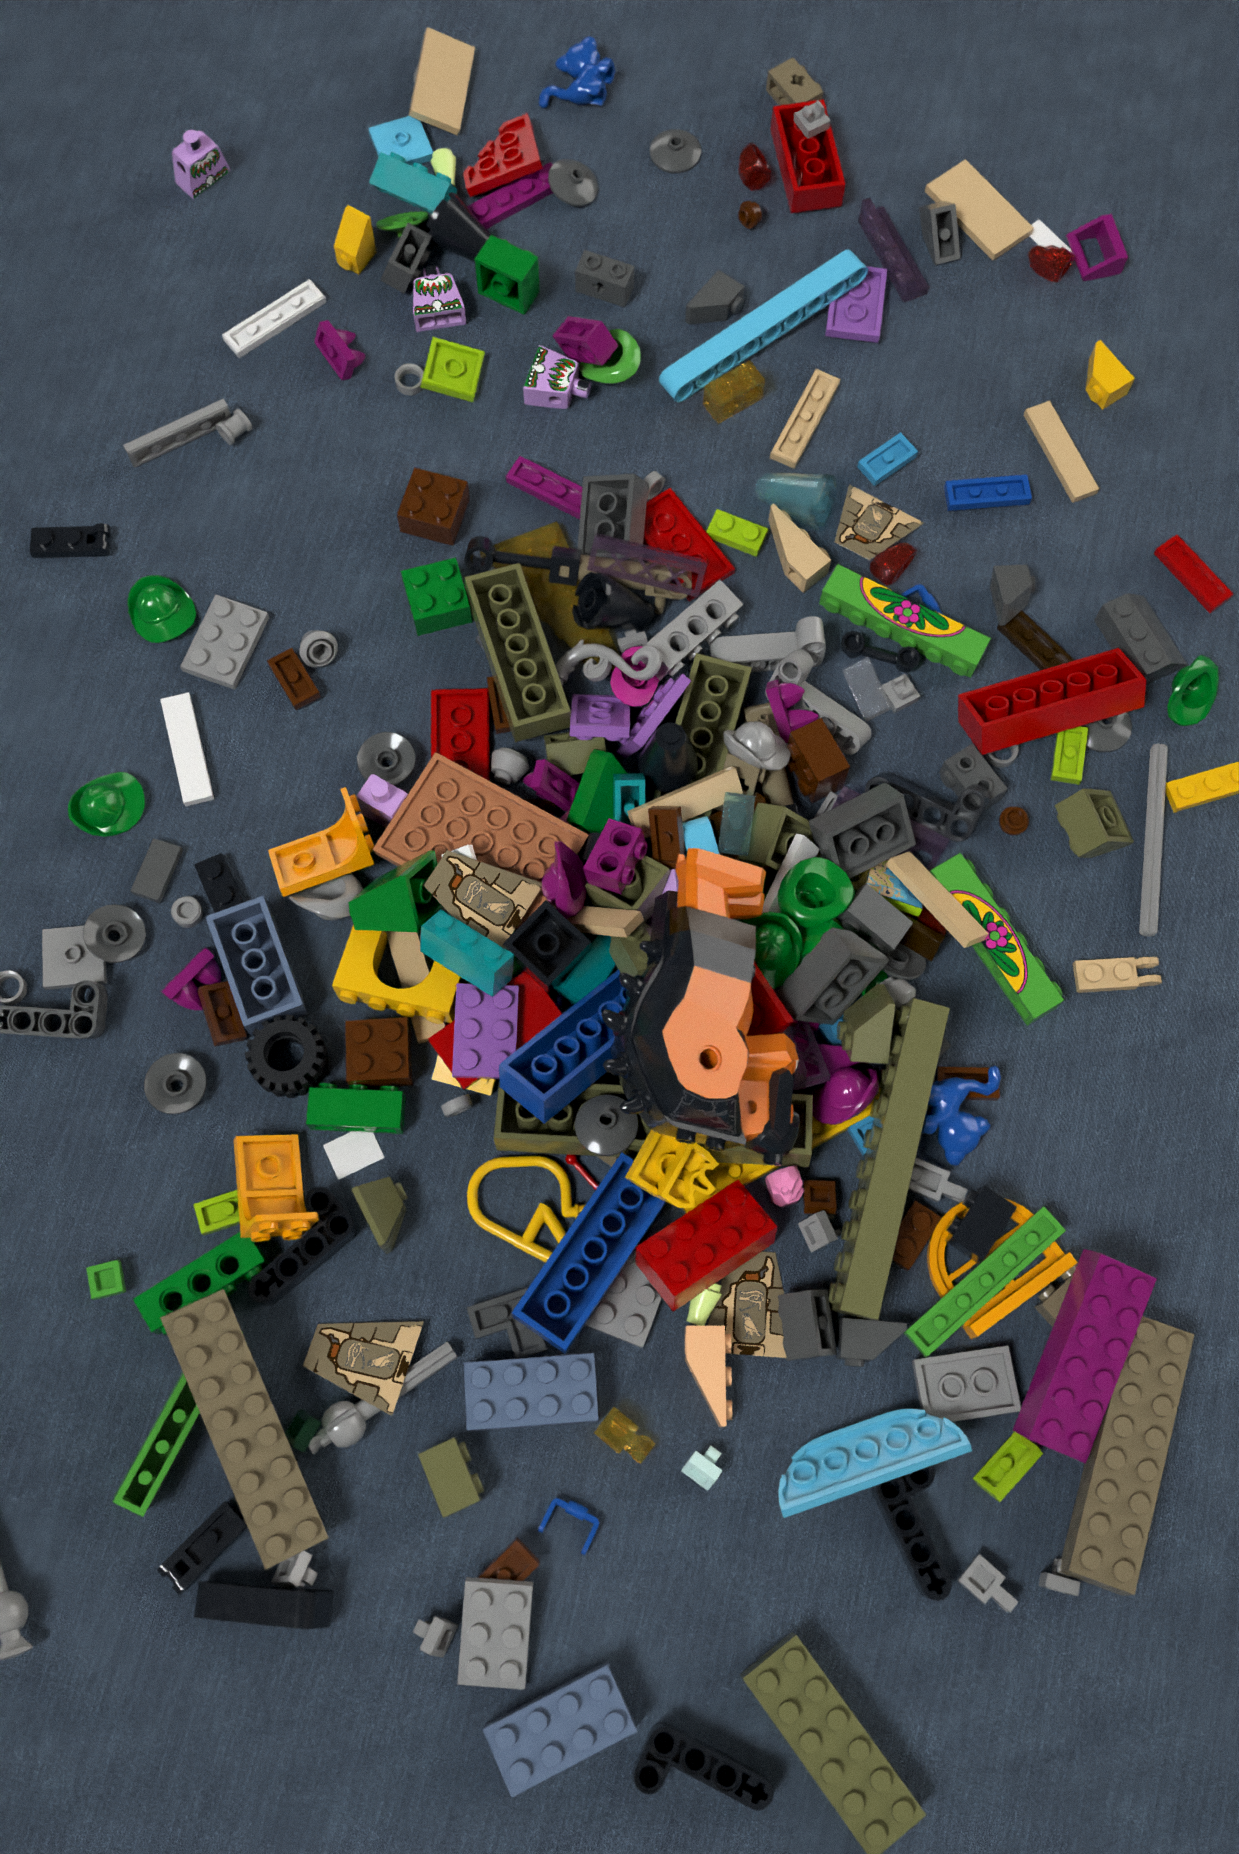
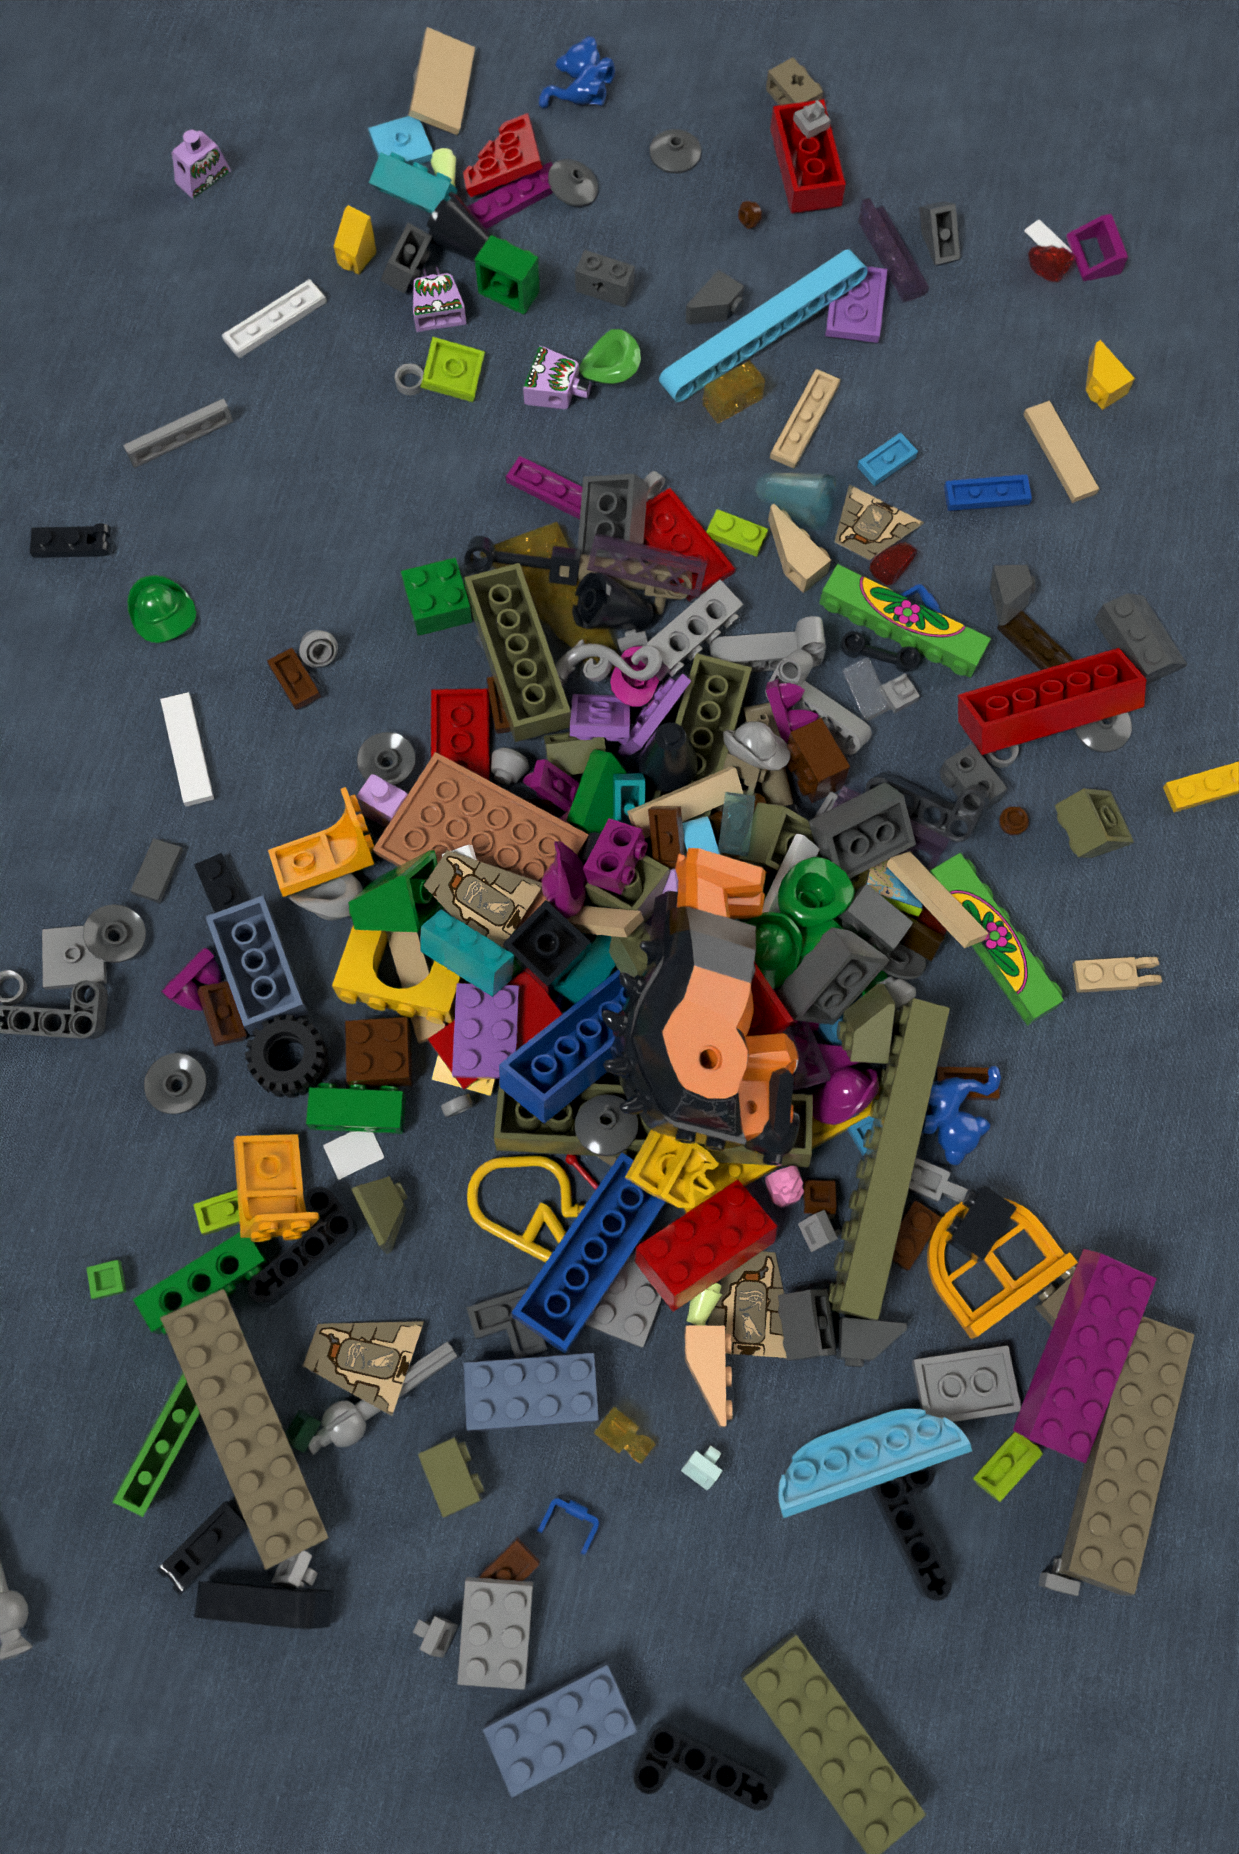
(107, 804): green hat -> none
(187, 911): light grey tile -> none
(225, 642): light grey plate -> none
(234, 426): light grey bush -> none
(334, 347): magenta tile -> none
(398, 222): bright green dish -> none
(433, 506): reddish brown brick -> none
(585, 340): magenta brick -> none
(754, 167): clear red rock -> none
(980, 209): tan tile -> none
(984, 1281): bright green plate -> none
(984, 1582): light grey plate -> none
(1069, 755): lime plate -> none
(1153, 840): light grey axle -> none
(1193, 573): red plate -> none
(1193, 692): green hat -> none

